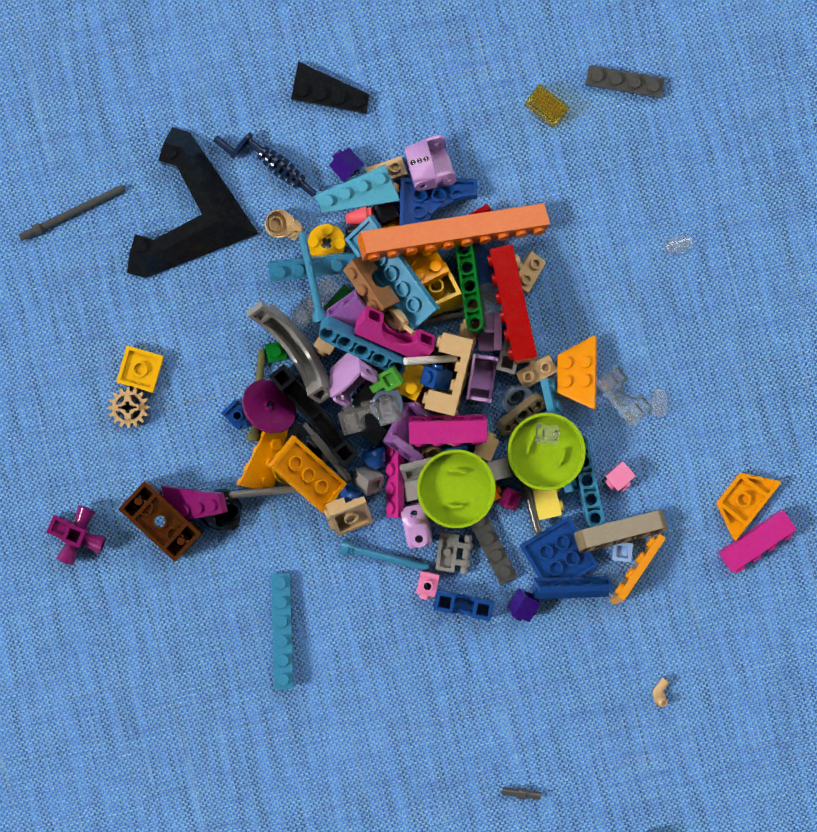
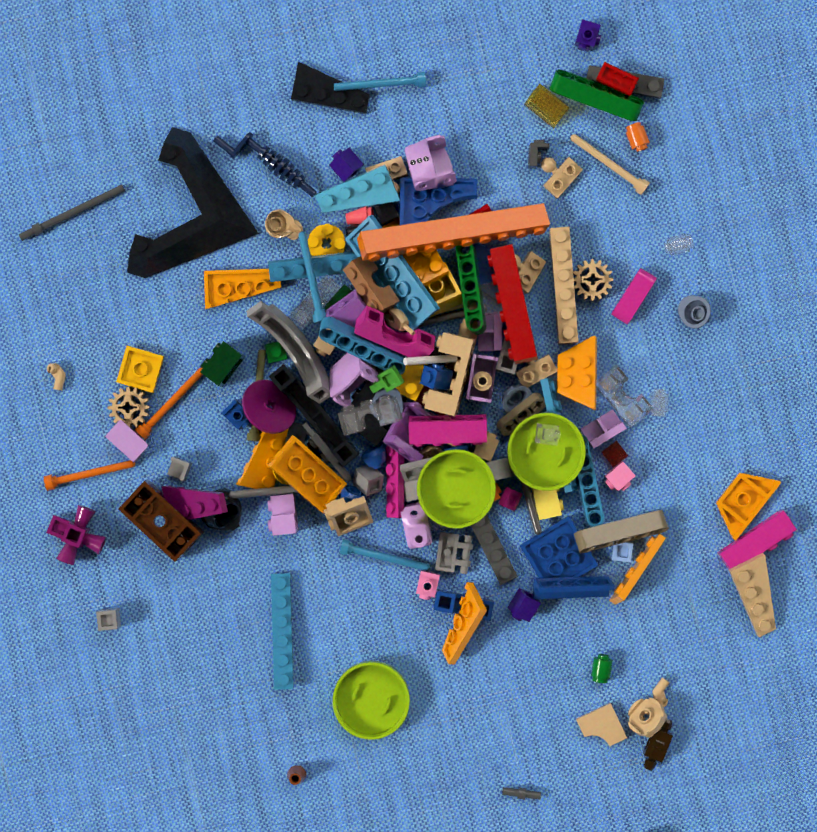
(54, 481): none -> orange piece
(59, 375): none -> tan arm
(108, 619): none -> light grey panel
(127, 441): none -> lavender panel
(145, 429): none -> orange piece
(179, 468): none -> light grey panel
(222, 363): none -> dark green brick
(233, 285): none -> light orange wing
(283, 514): none -> lavender brick
(296, 770): none -> dark orange cone
(371, 700): none -> lime piece
(418, 80): none -> dark azure piece
(464, 623): none -> light orange wing
(477, 385): none -> tan brick
(534, 156): none -> dark grey bracket
(561, 176): none -> tan plate
(563, 285): none -> tan arch
(588, 36): none -> dark purple brick
(592, 271): none -> tan gear
(596, 95): none -> green beam
(601, 668): none -> green brick
(602, 723): none -> tan tile
(603, 429): none -> lavender panel
(614, 453): none -> clear red plate
(617, 79): none -> red plate
(633, 296): none -> dark pink beam
(637, 137): none -> orange brick
(639, 184): none -> tan piece
(653, 723): none -> tan plate
(658, 746): none -> dark brown piece
(694, 311): none -> sand blue piece
(754, 590): none -> tan wing

